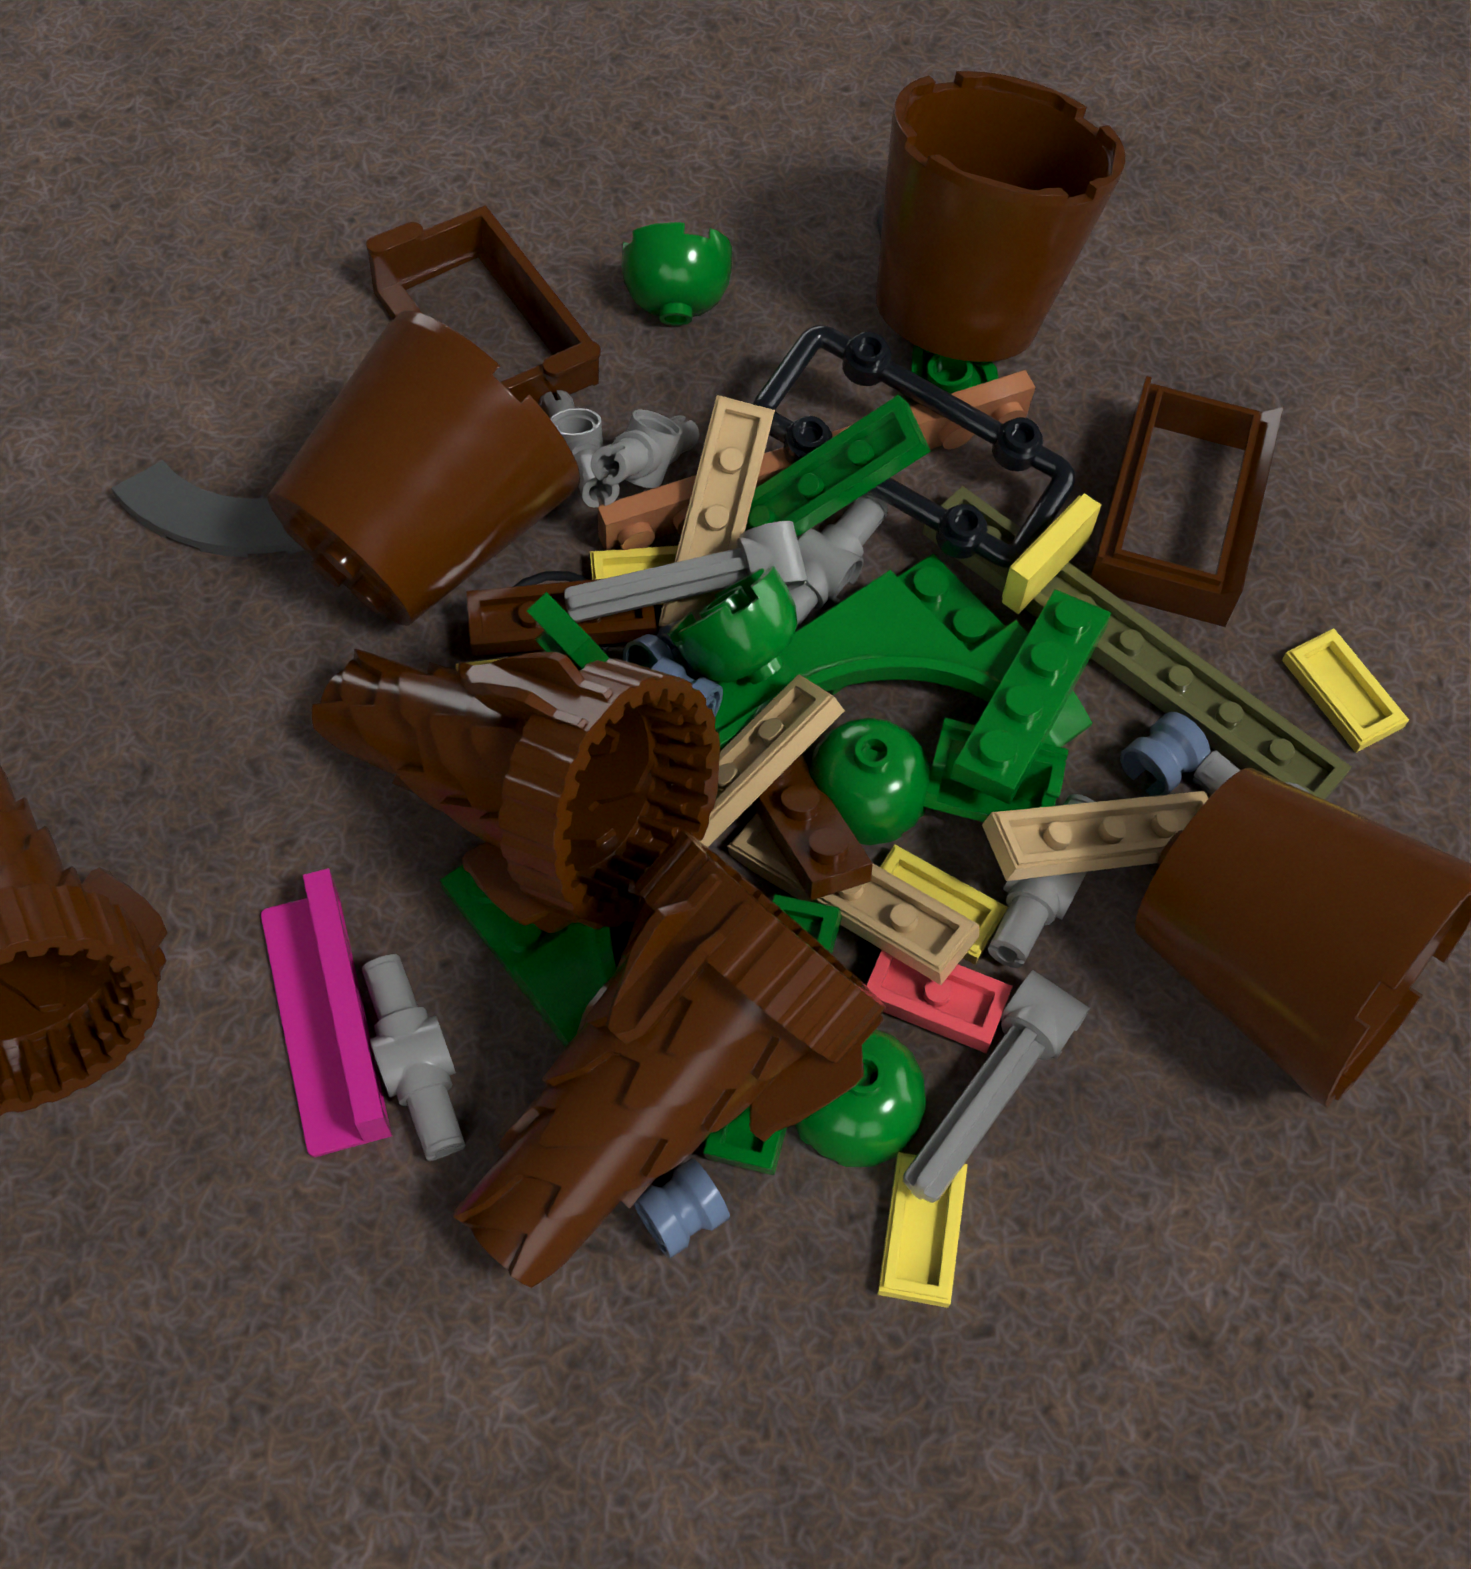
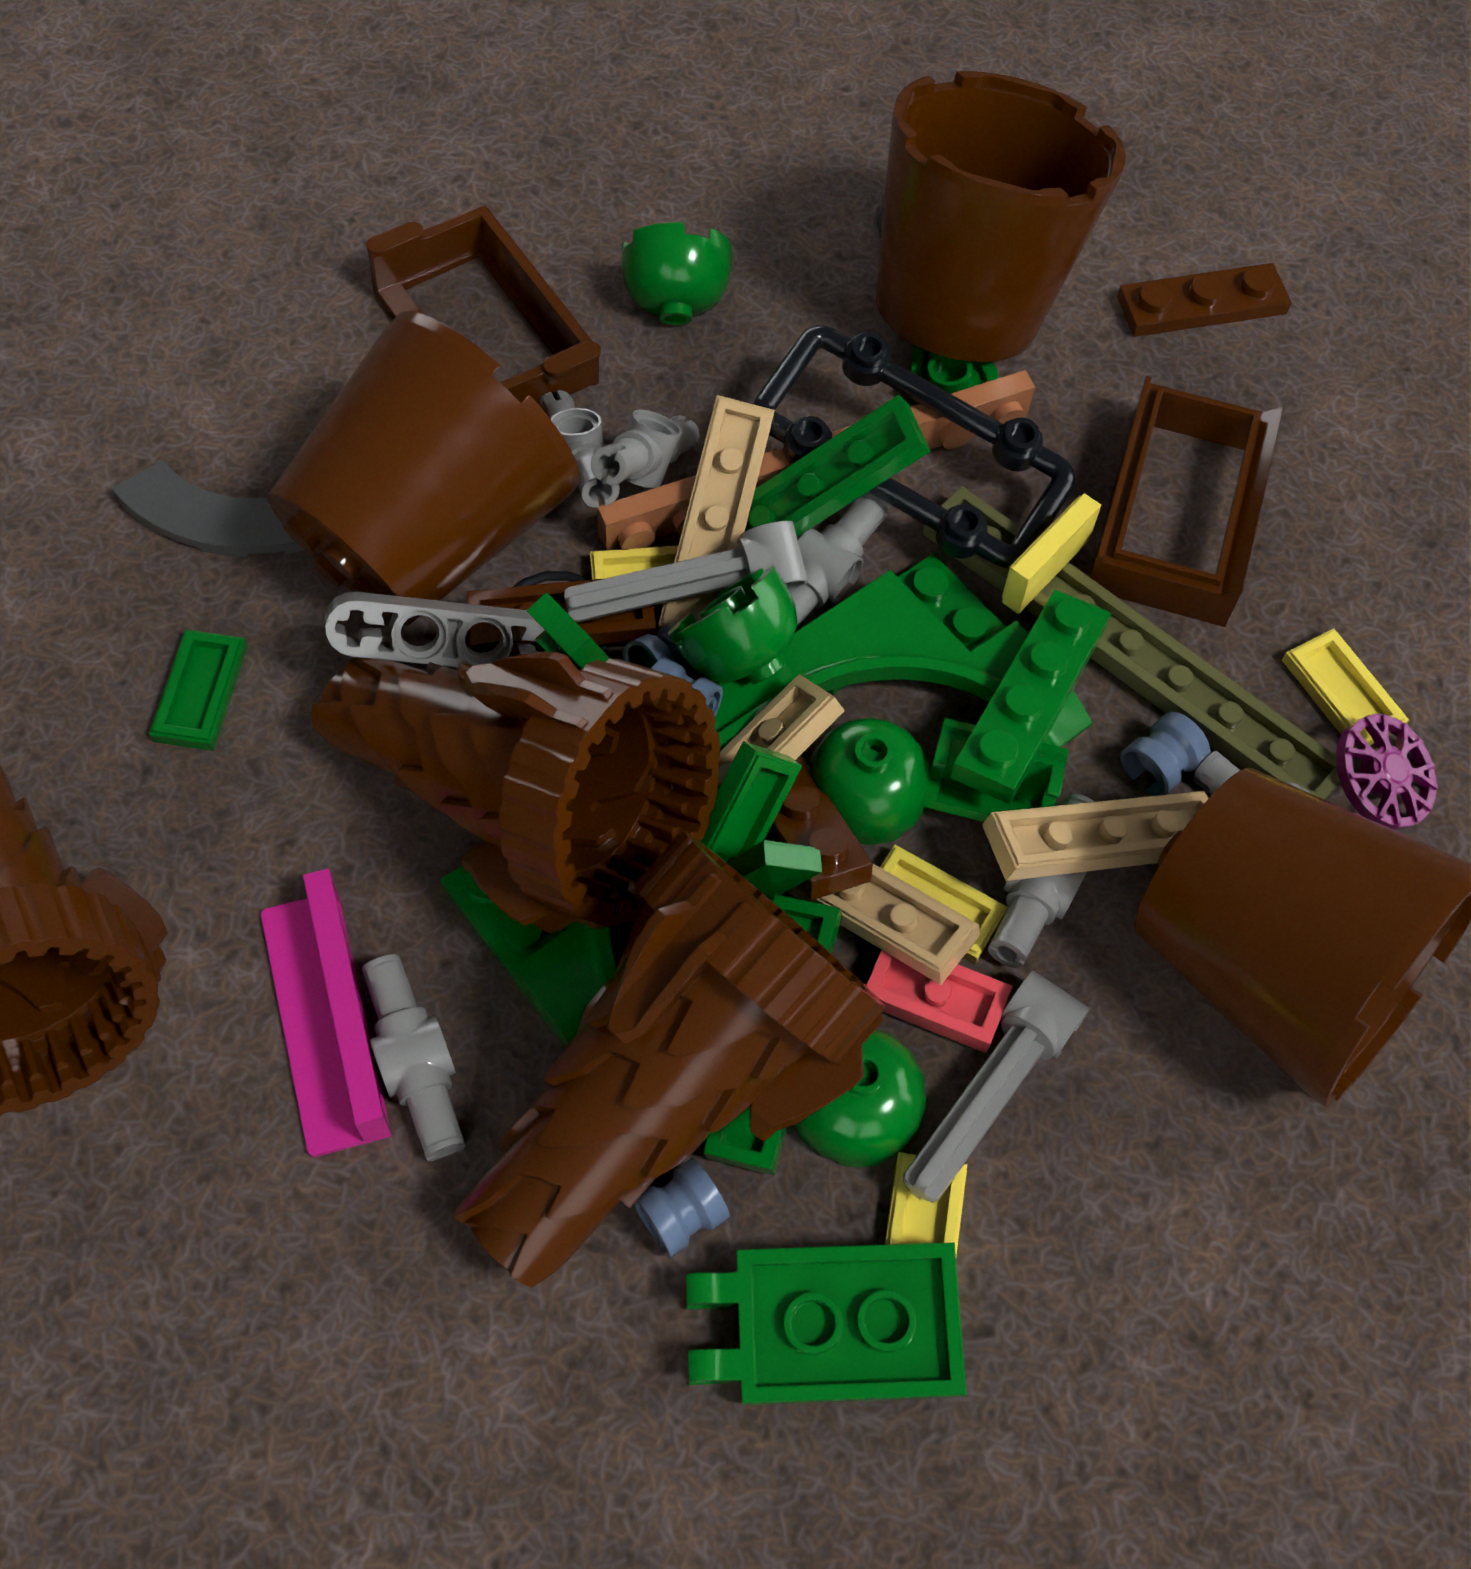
(198, 690): none -> green tile
(452, 622): none -> light grey beam
(749, 799): none -> green tile
(777, 866): none -> green tile
(836, 1324): none -> green tile
(1203, 299): none -> reddish brown plate
(1386, 771): none -> magenta wheel

